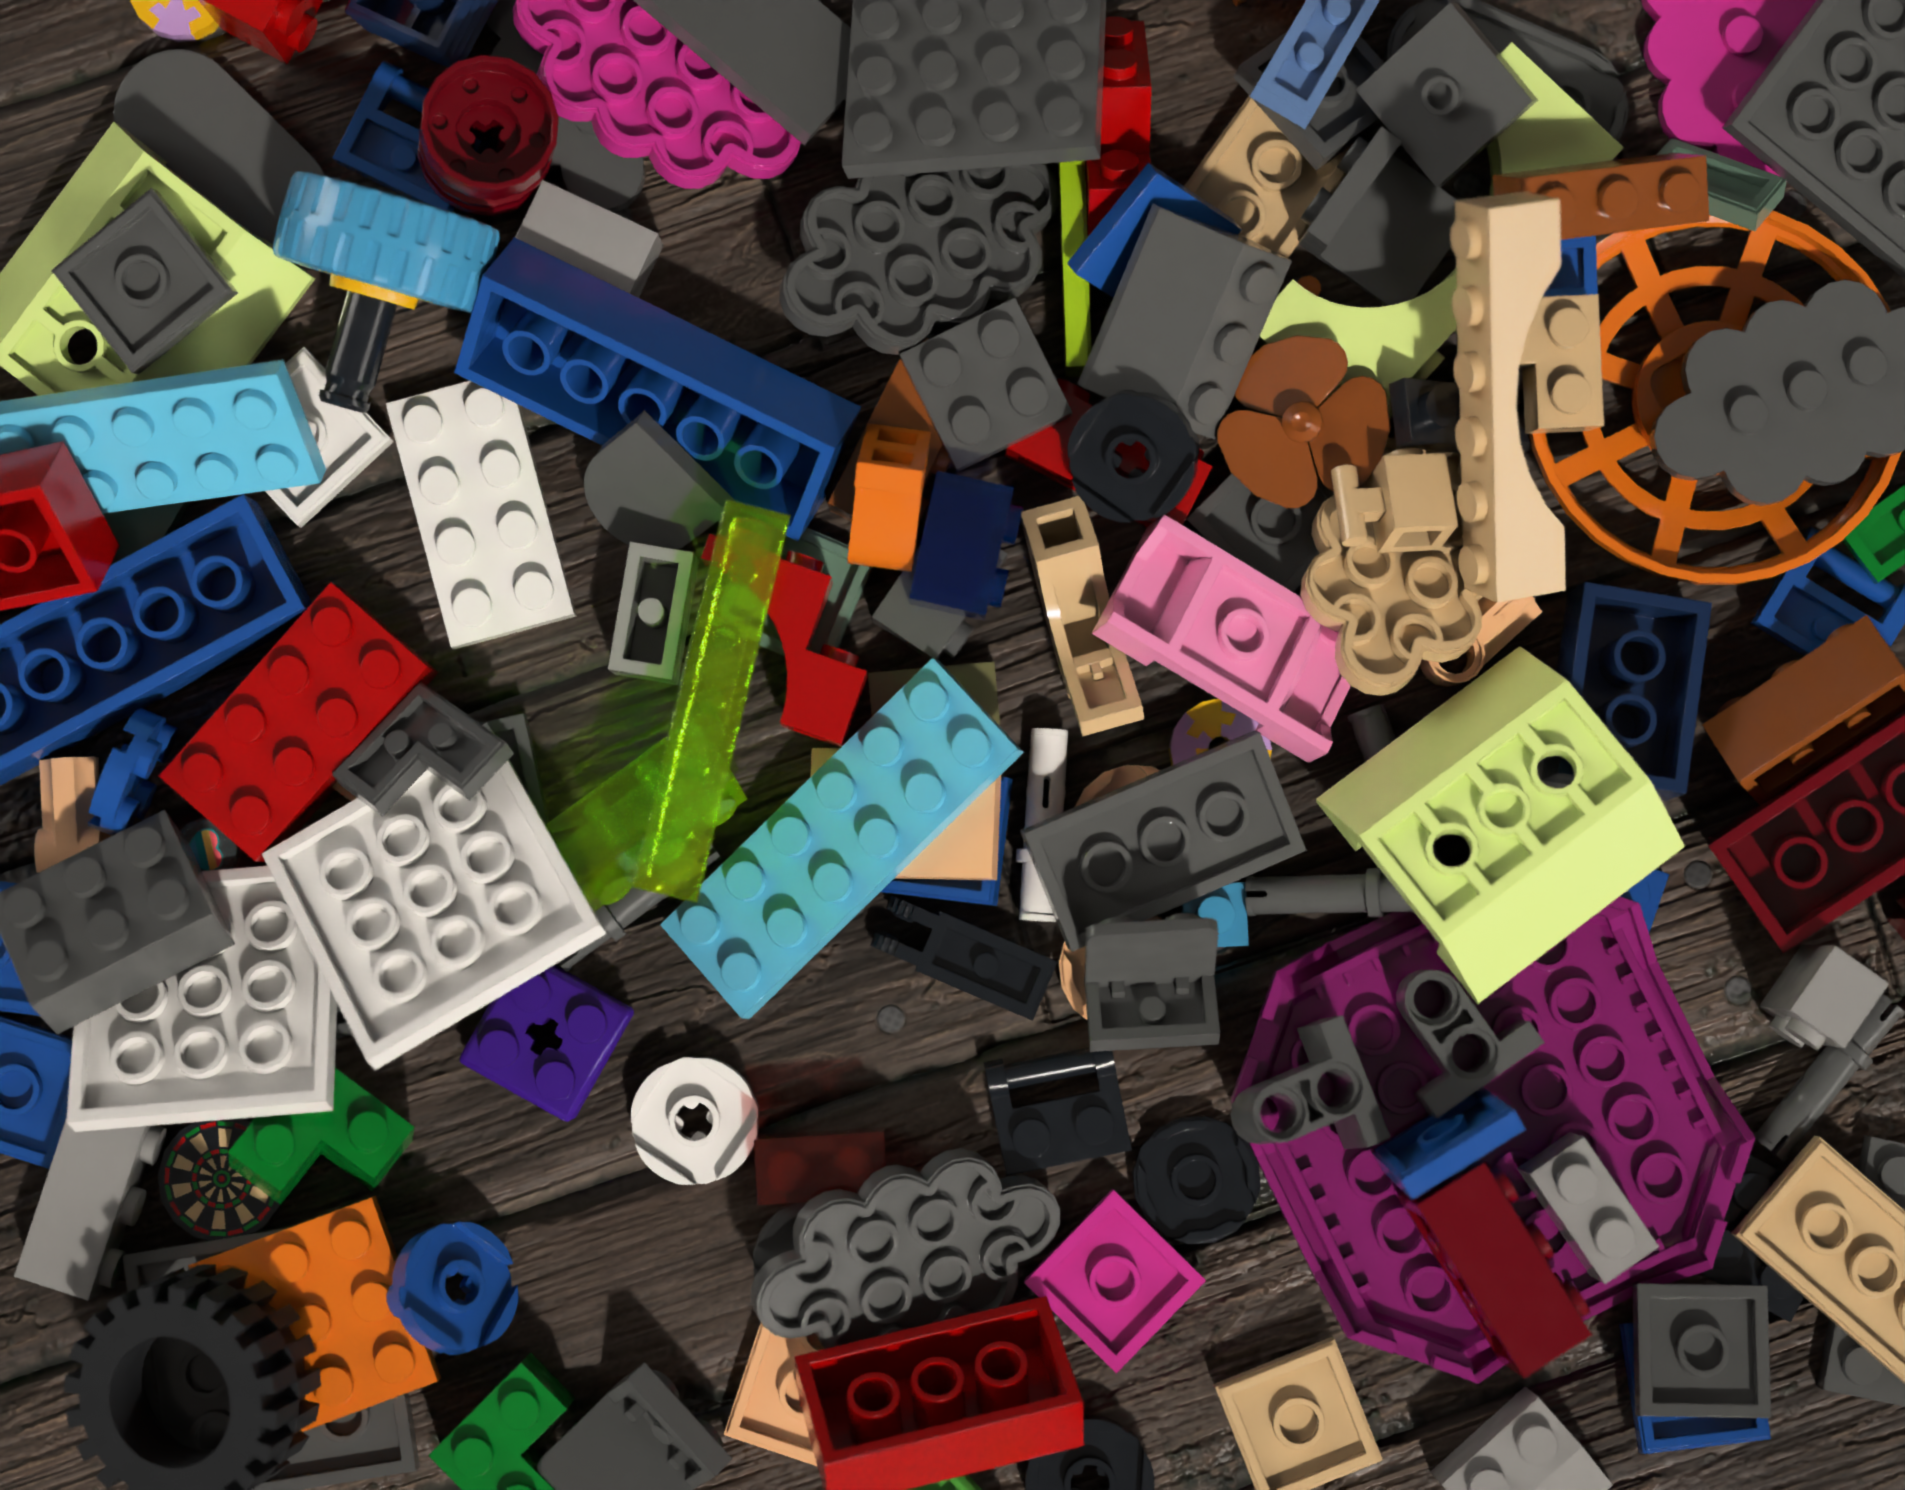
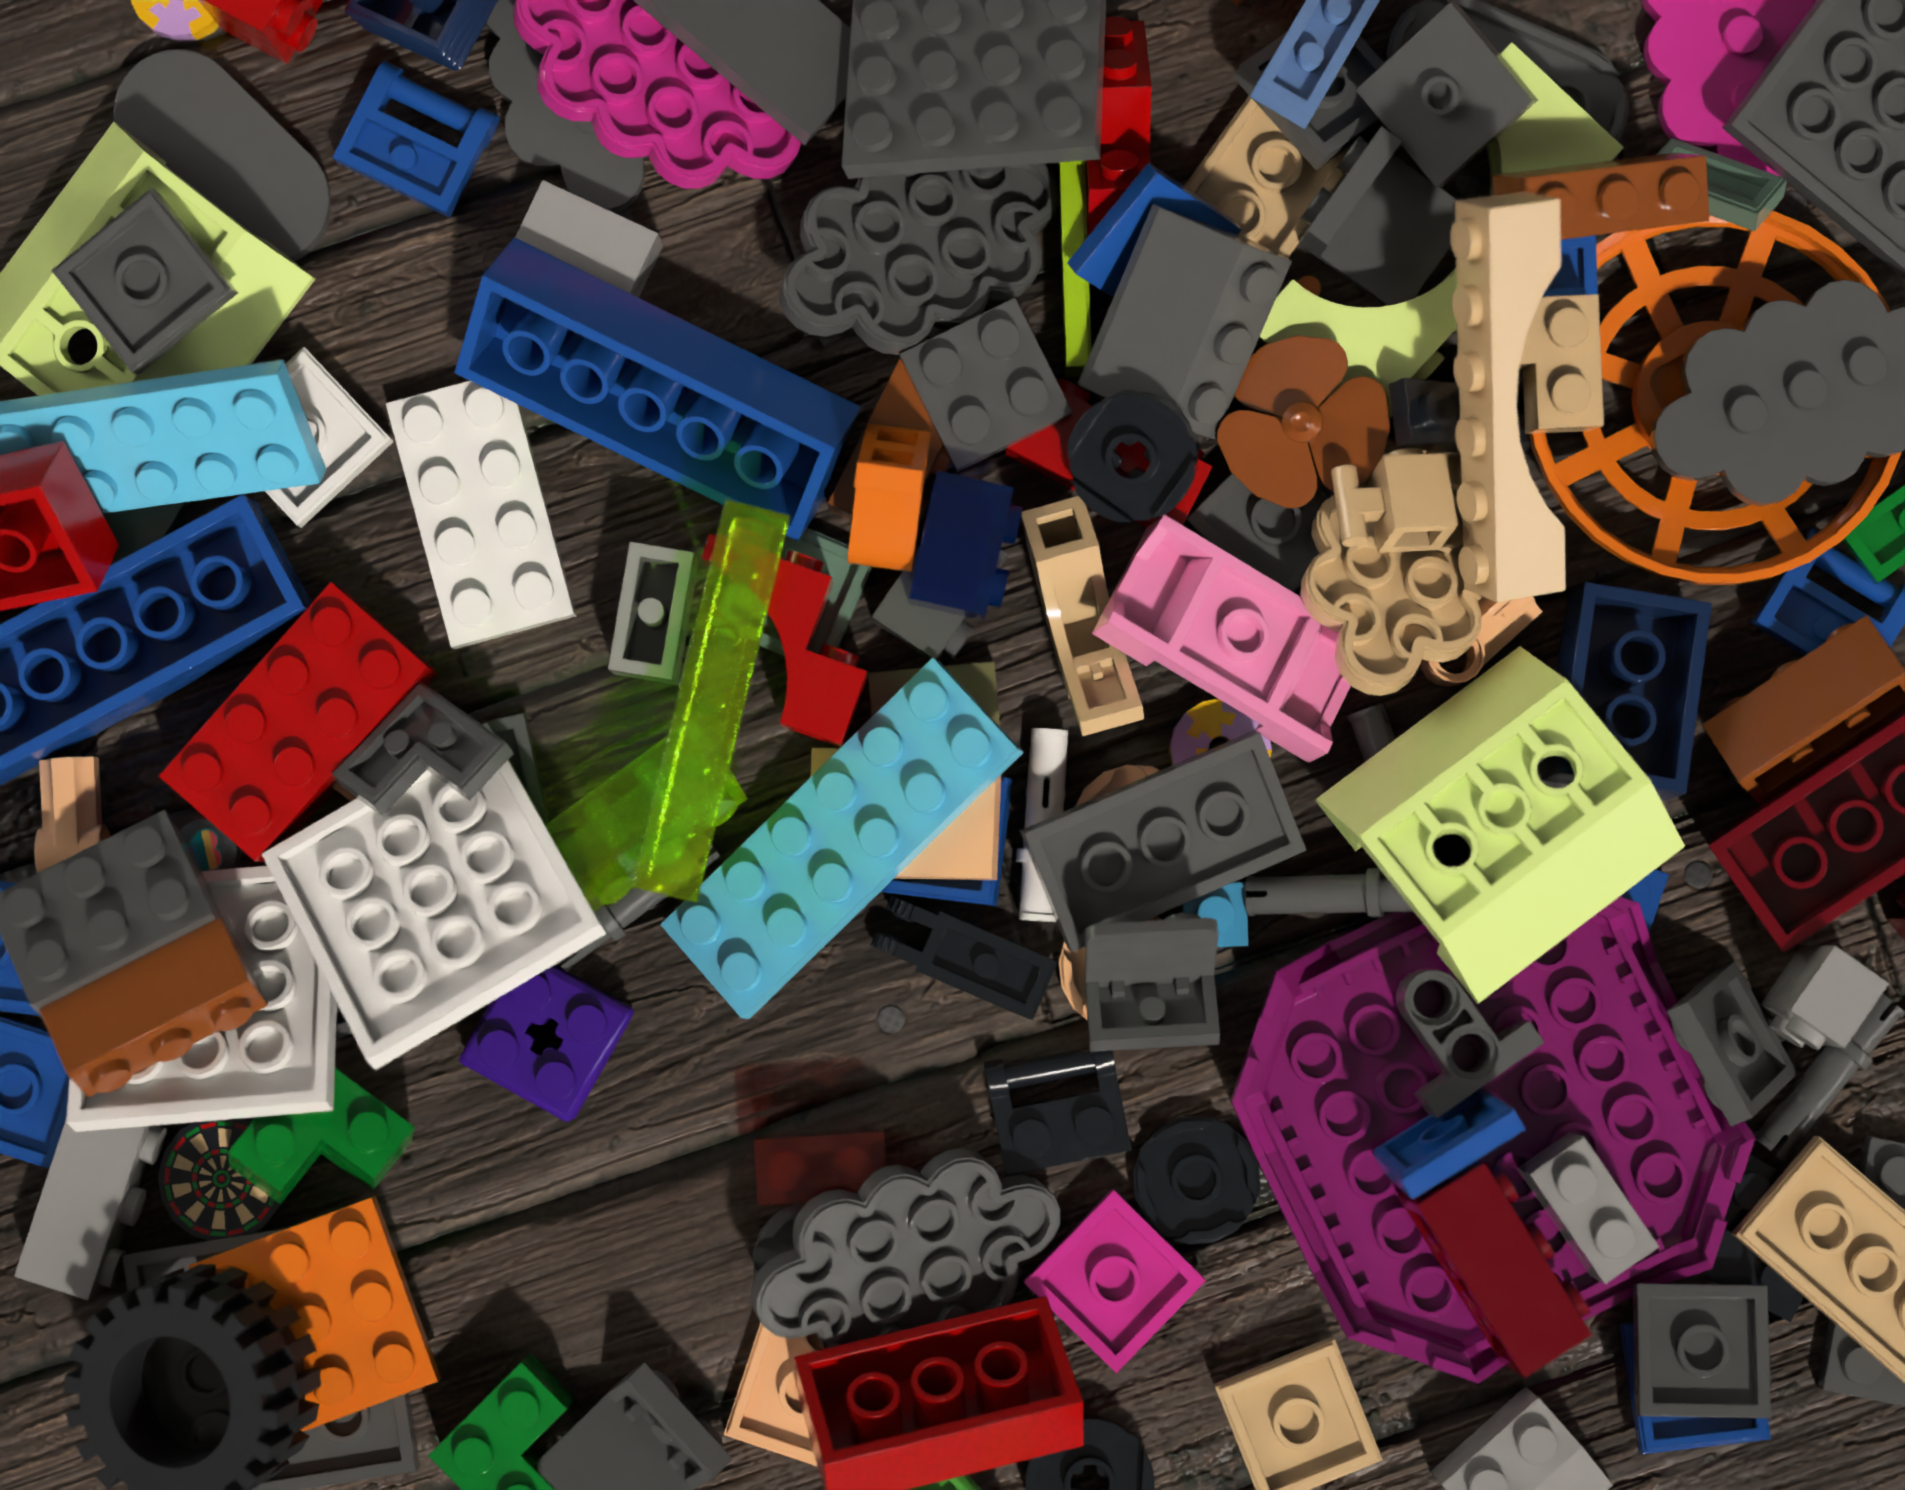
(123, 784): blue plate -> none
(153, 1008): none -> dark orange brick
(384, 257): dark azure wheel -> none
(420, 1292): blue plate -> none
(479, 101): dark red wheel -> none
(651, 488): dark grey tile -> none
(658, 1126): white plate -> none
(1297, 1097): dark grey tile -> none
(1731, 1044): none -> dark grey plate

